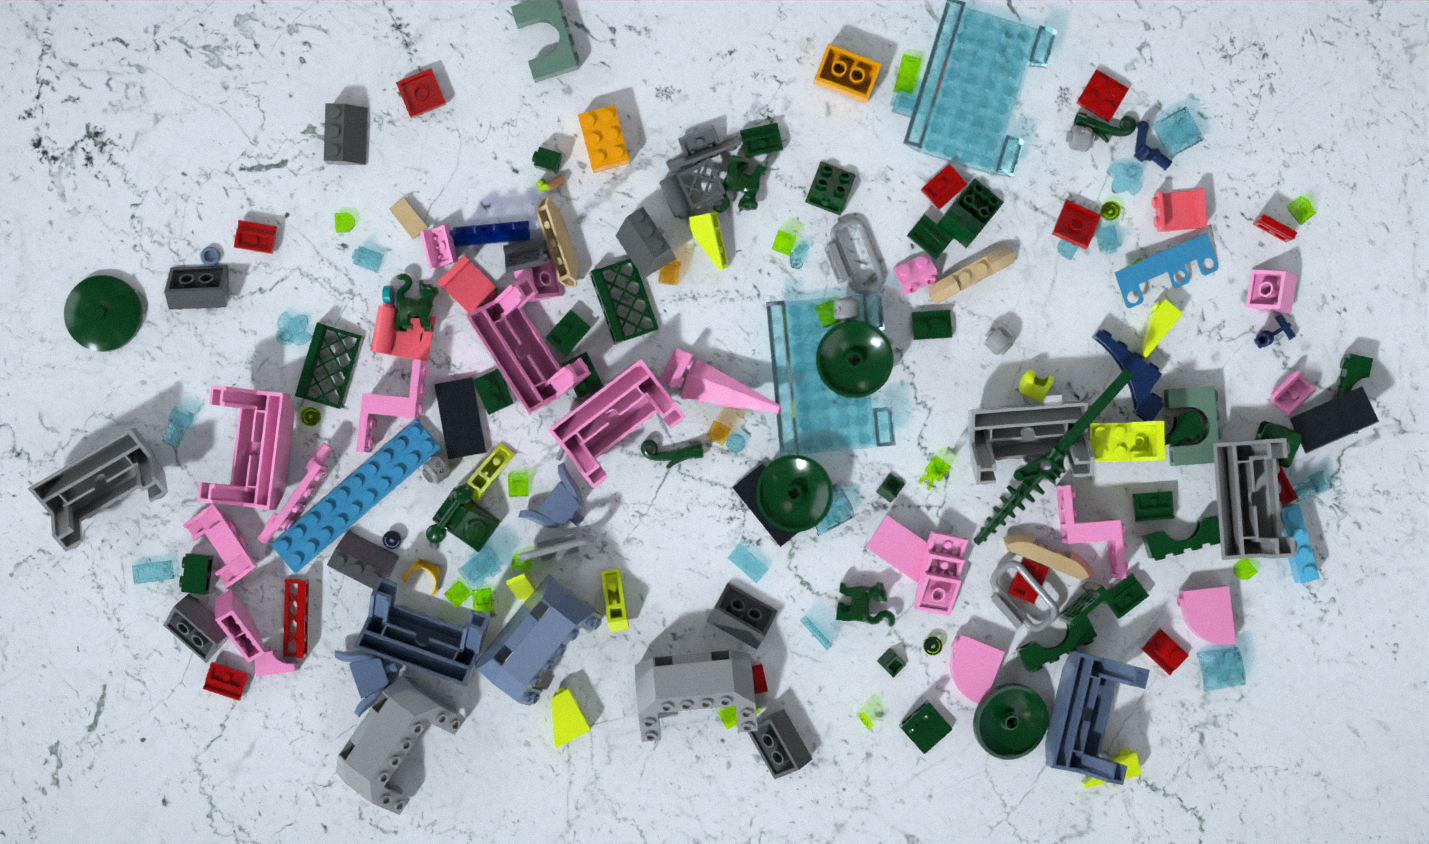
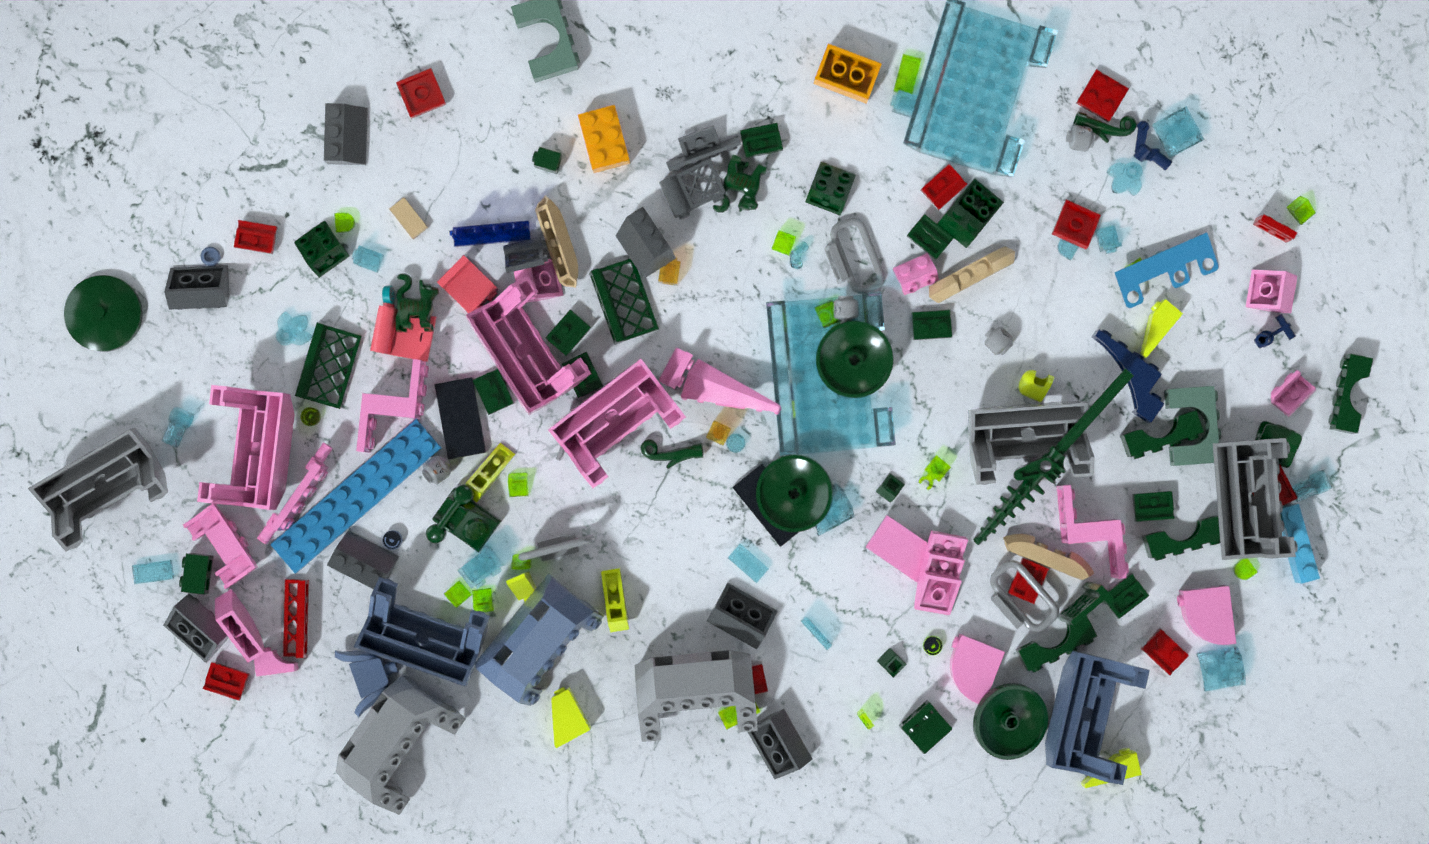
(321, 249): none -> dark green bracket
(431, 568): yellow helmet -> none
(439, 247): bright pink bracket -> none
(551, 185): arm -> none
(559, 504): sand blue torso -> none
(708, 235): neon yellow slope -> none
(860, 604): dark green animal -> none
(1110, 211): clear neon green tile -> none
(1127, 441): neon yellow bracket -> none
(1179, 210): coral panel -> none
(1334, 419): black tile -> none

